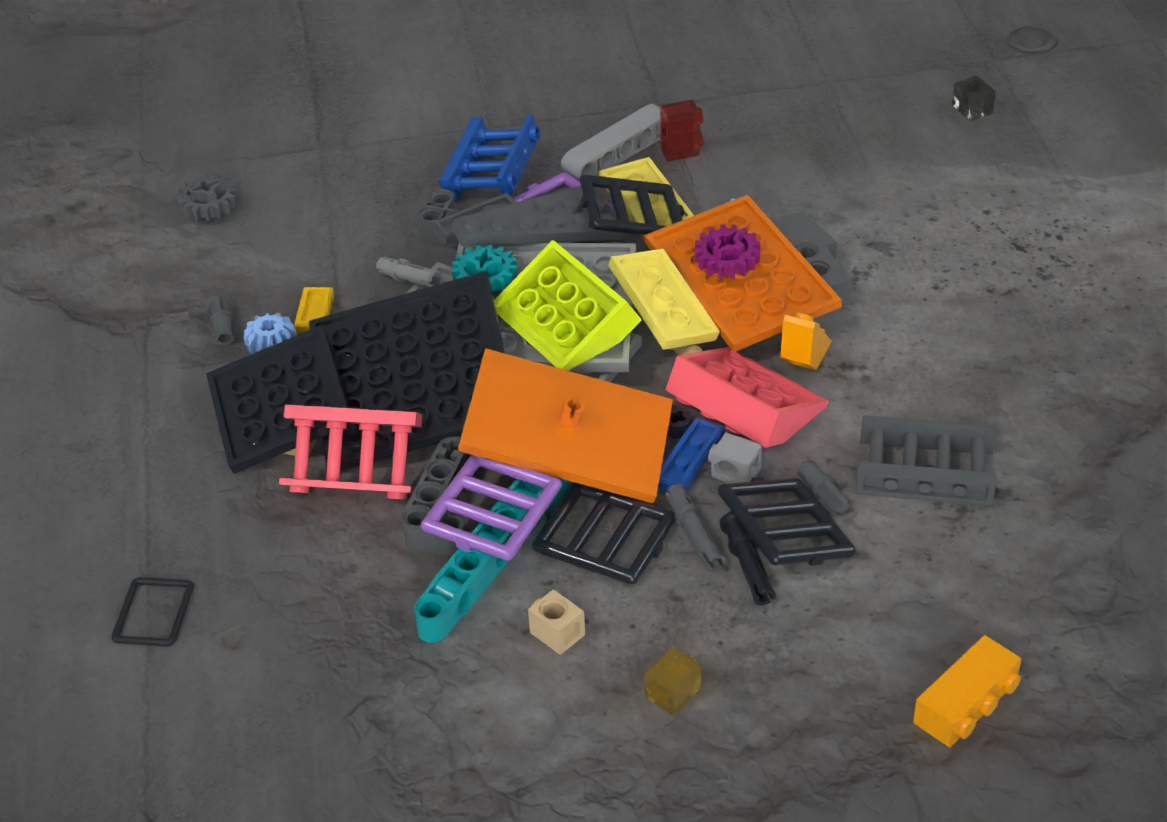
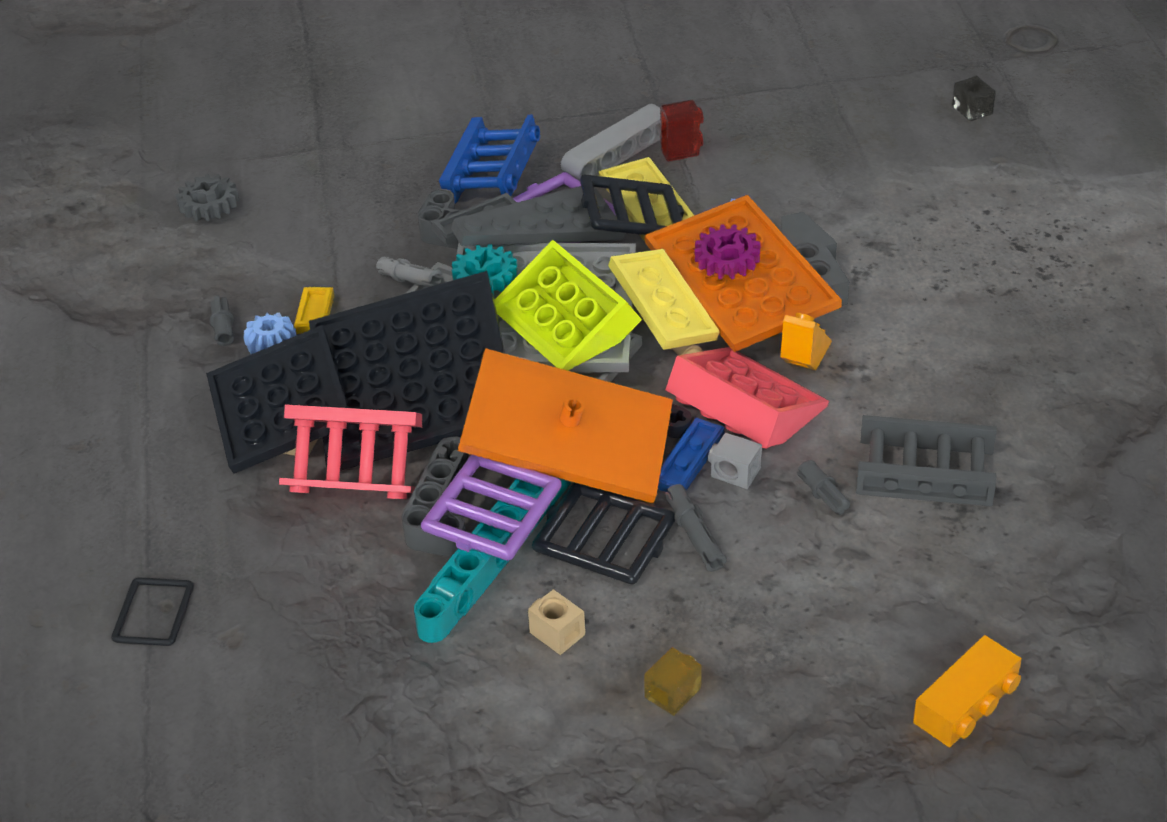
(744, 548): black pin -> none
(764, 536): black bar -> none

